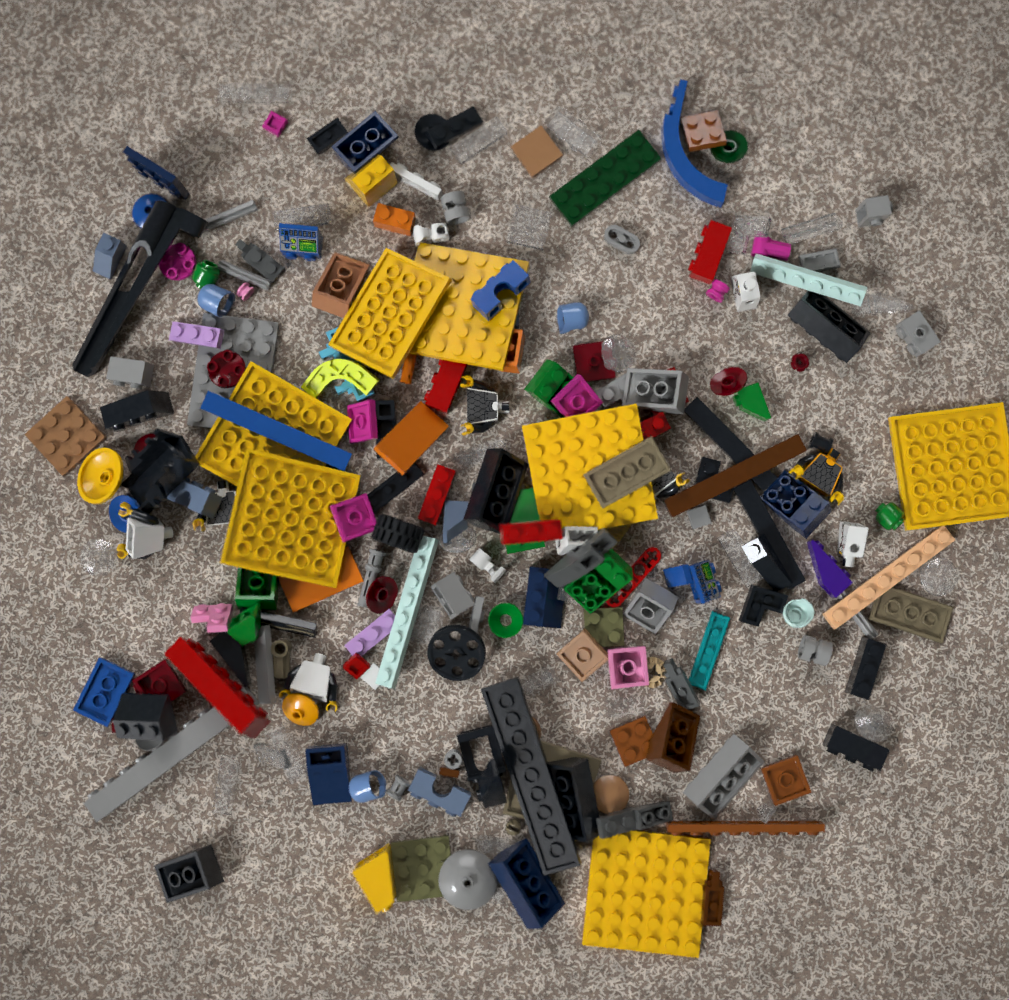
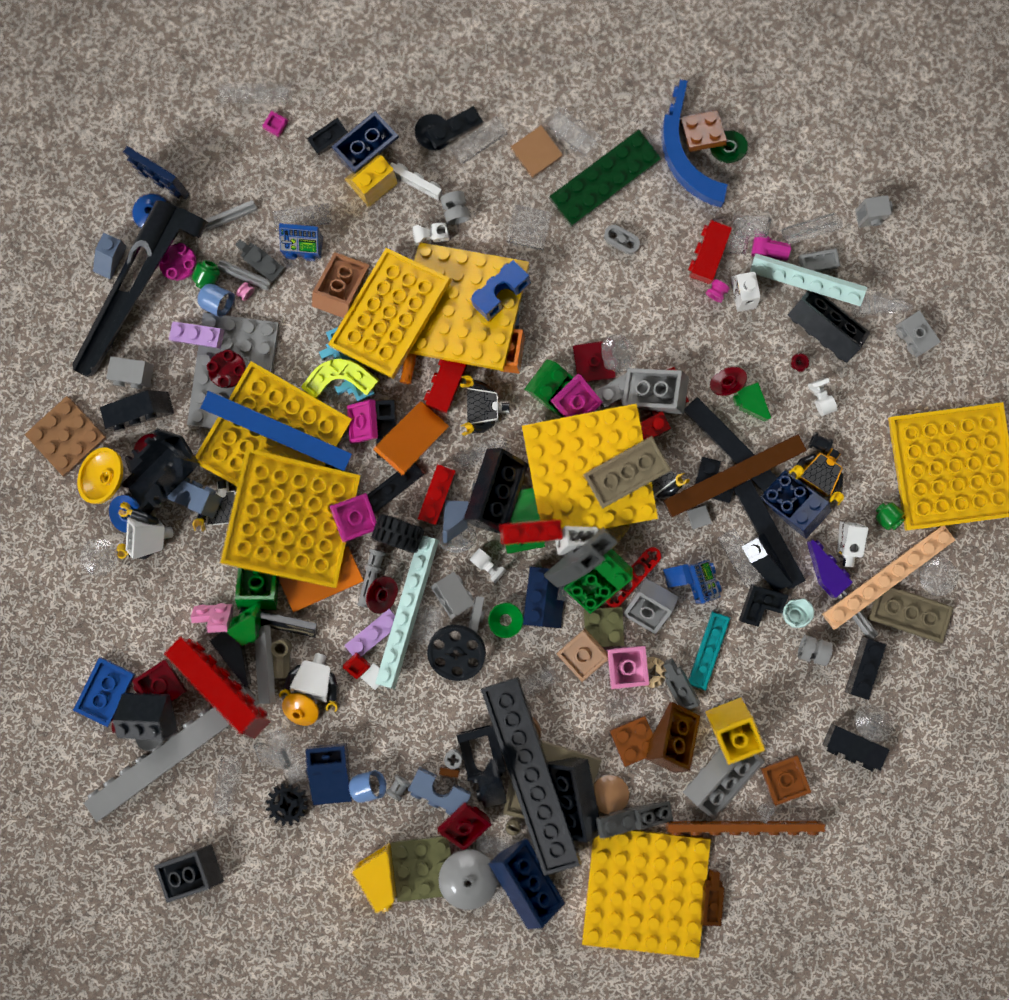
(286, 796): none -> black gear
(394, 219): orange brick -> none
(464, 825): none -> dark red plate
(575, 317): medium blue helmet -> none
(735, 730): none -> yellow slope
(825, 403): none -> white leg

